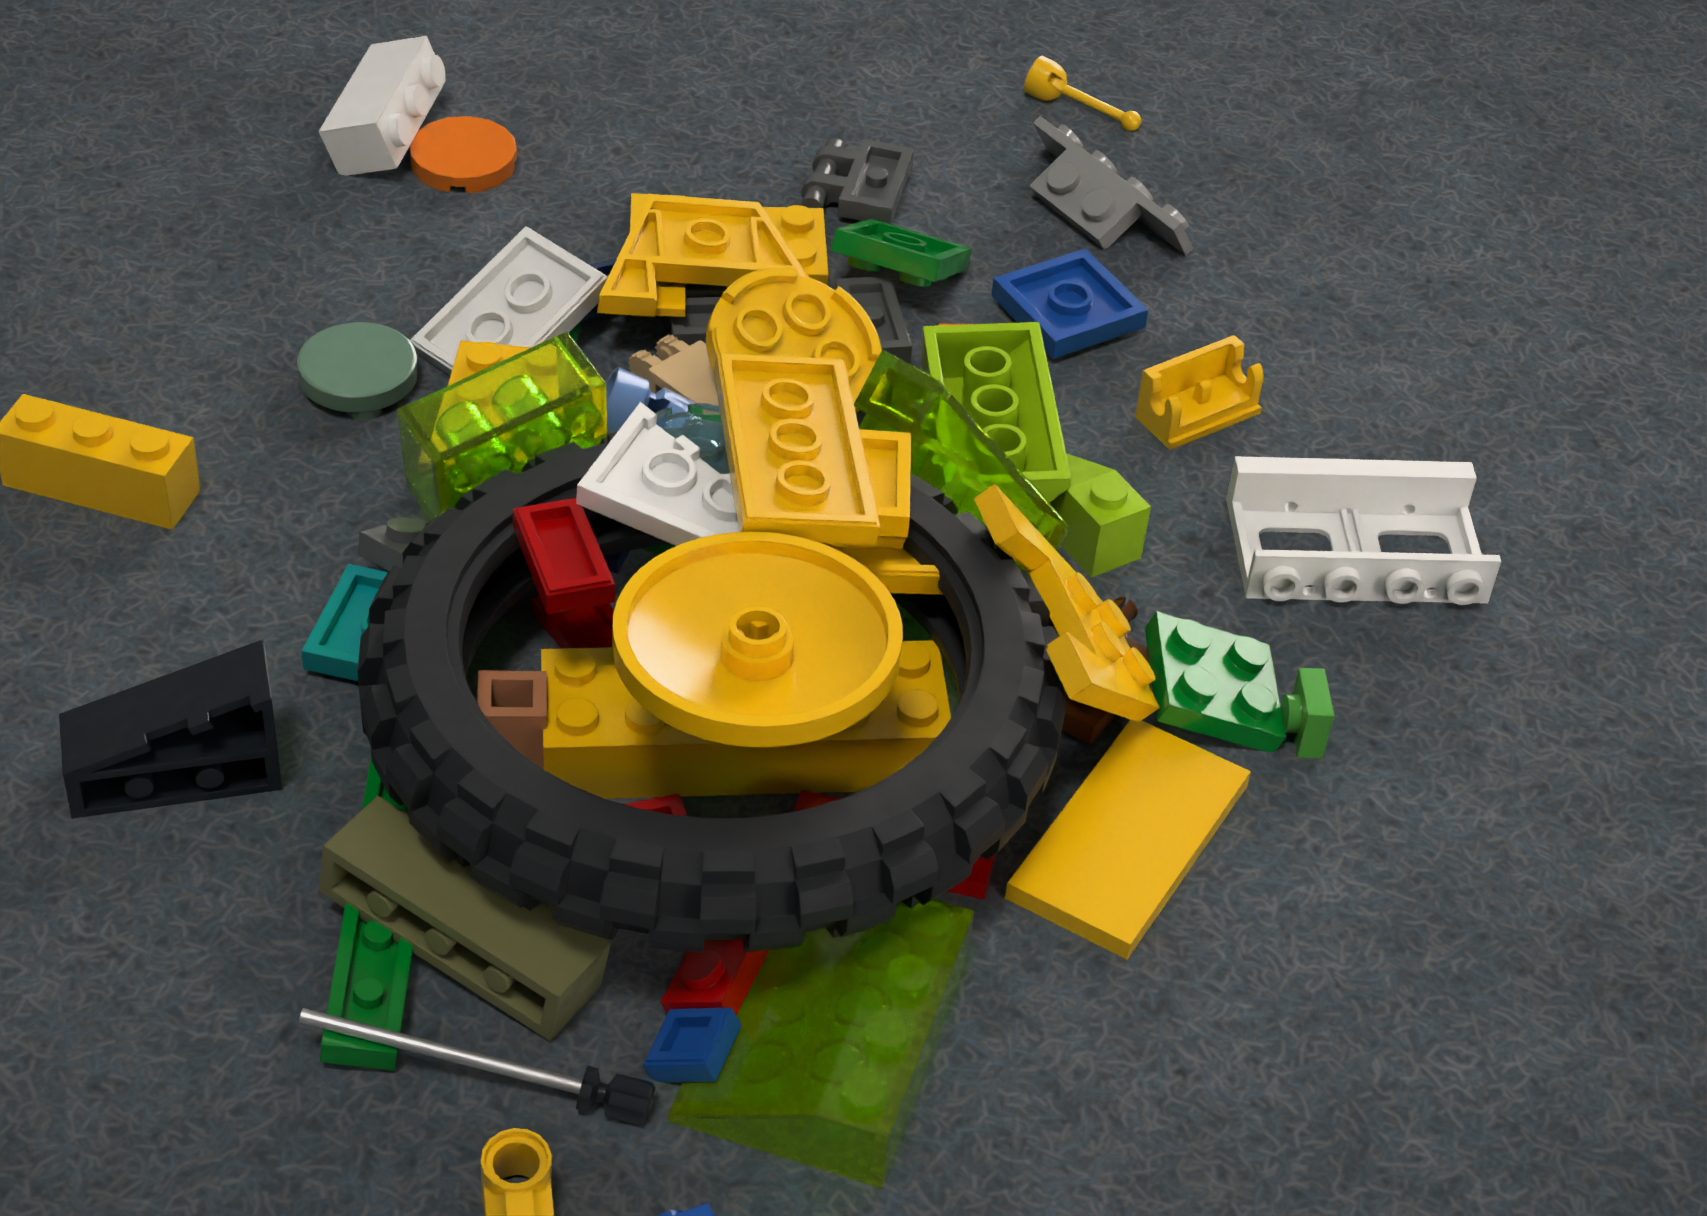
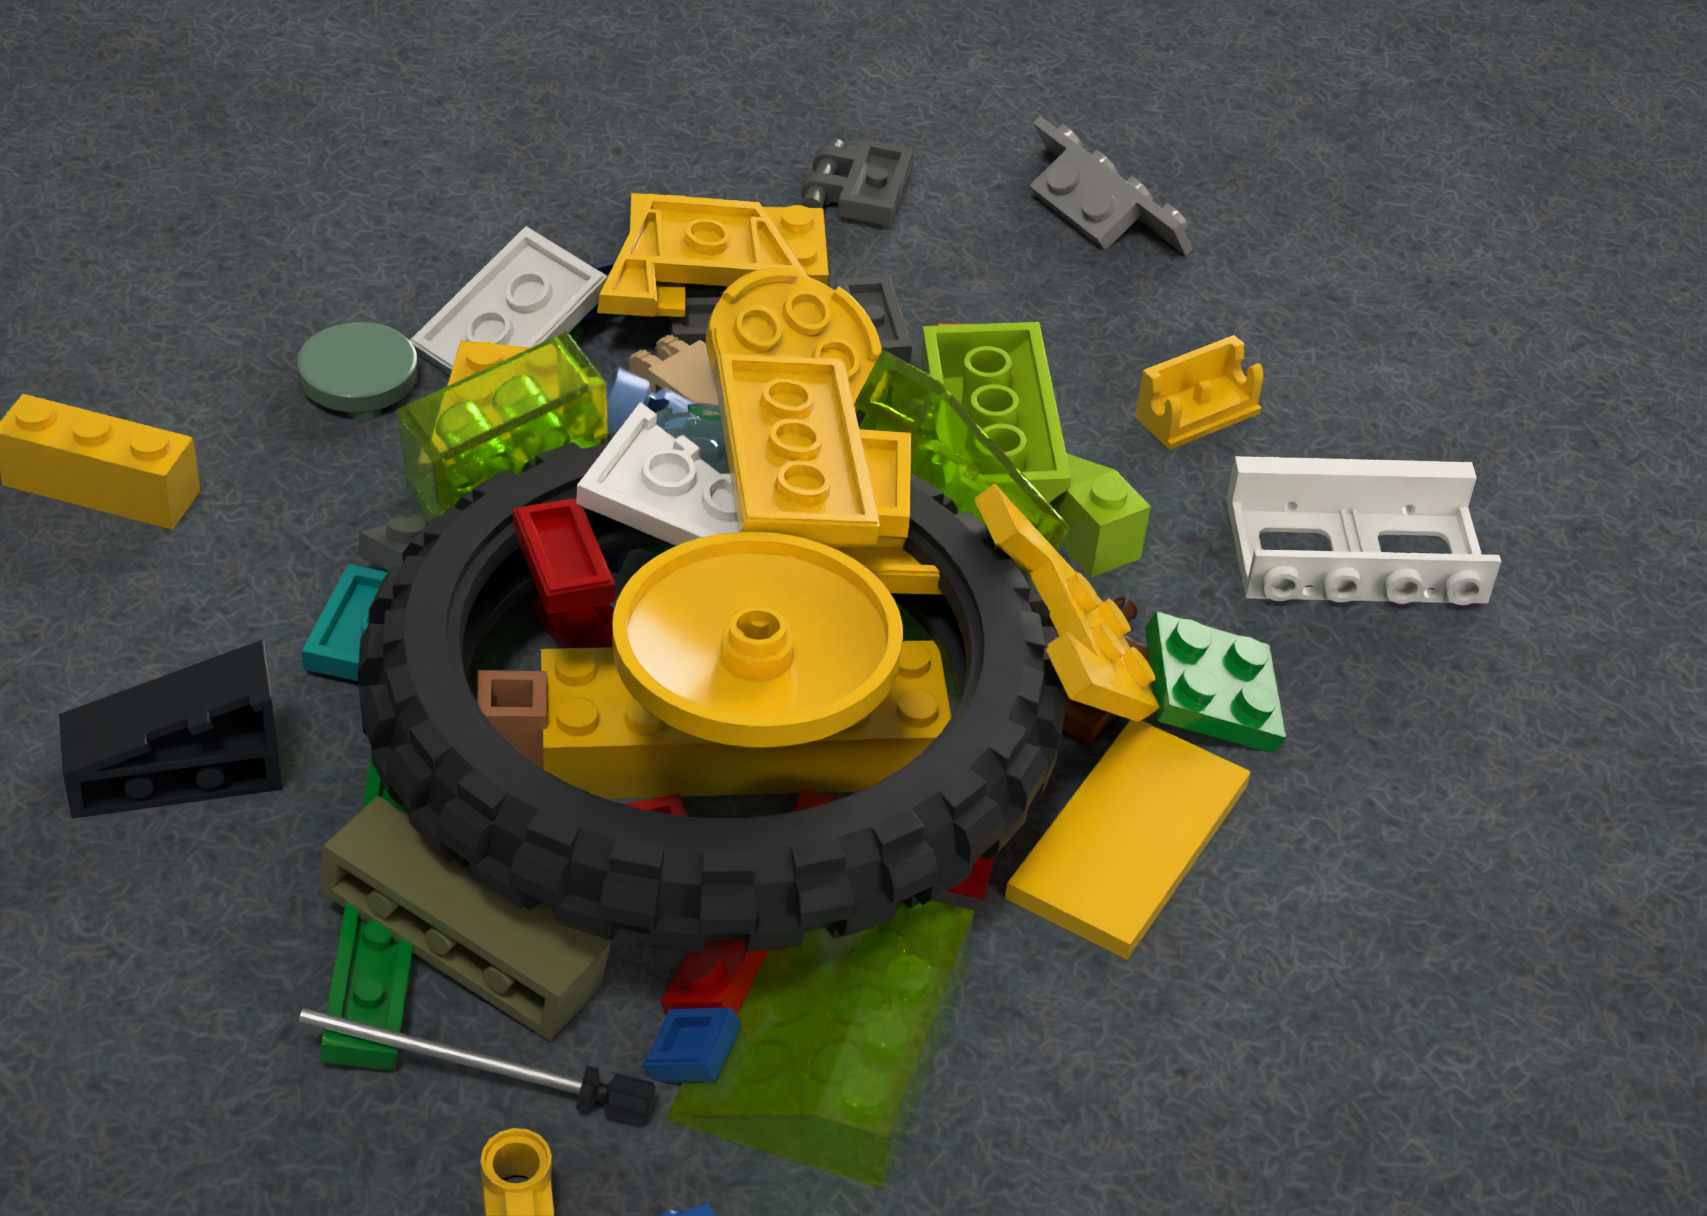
(383, 106): white brick -> none
(463, 154): orange tile -> none
(912, 253): green plate -> none
(1049, 80): yellow hinge -> none
(1072, 301): blue plate -> none
(1308, 713): bright green plate -> none

